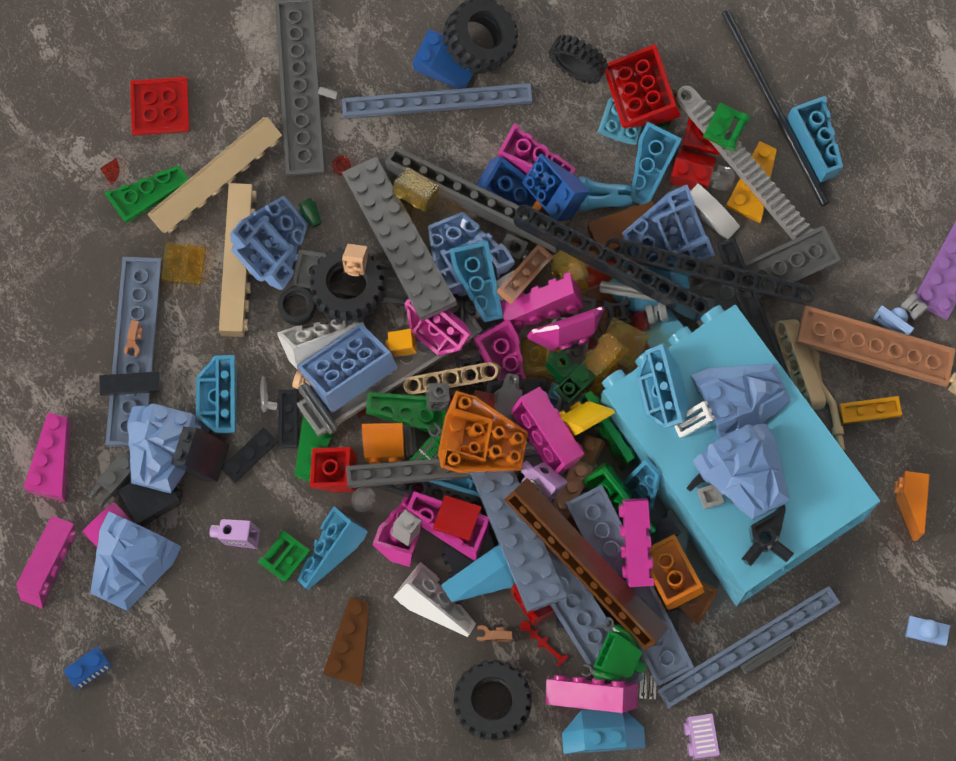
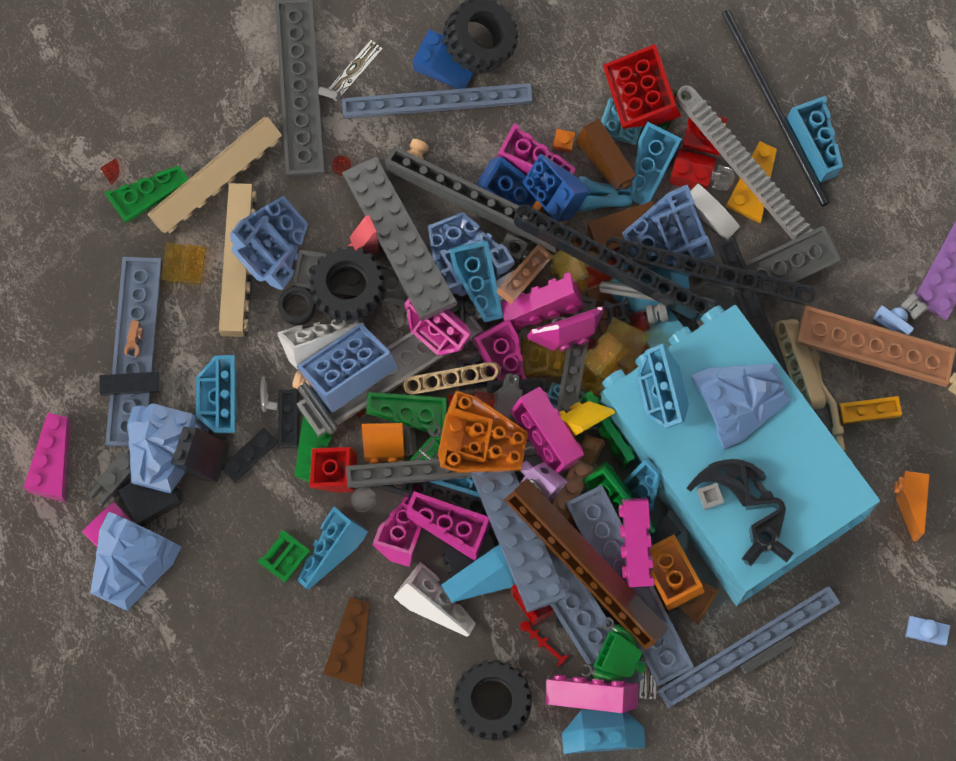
(46, 561): dark pink wedge -> none
(87, 668): blue brick -> none
(159, 106): red plate -> none
(236, 533): lavender torso -> none
(310, 212): dark green cone -> none
(355, 259): light nougat slope -> none
(356, 67): none -> sticker
(365, 237): none -> coral slope
(401, 343): light orange brick -> none
(406, 527): light grey brick -> none
(416, 189): clear yellow slope -> none
(418, 148): none -> light nougat wheel
(437, 397): dark grey brick -> none
(457, 518): red piece -> none
(500, 635): nougat plate -> none
(558, 371): dark green brick -> none
(563, 140): none -> orange plate
(575, 384): dark green slope -> none
(578, 59): black tyre -> none
(605, 155): none -> reddish brown slope
(702, 737): lavender brick -> none
(706, 412): white tile -> none
(720, 124): green plate -> none
(746, 470): medium blue wedge -> none

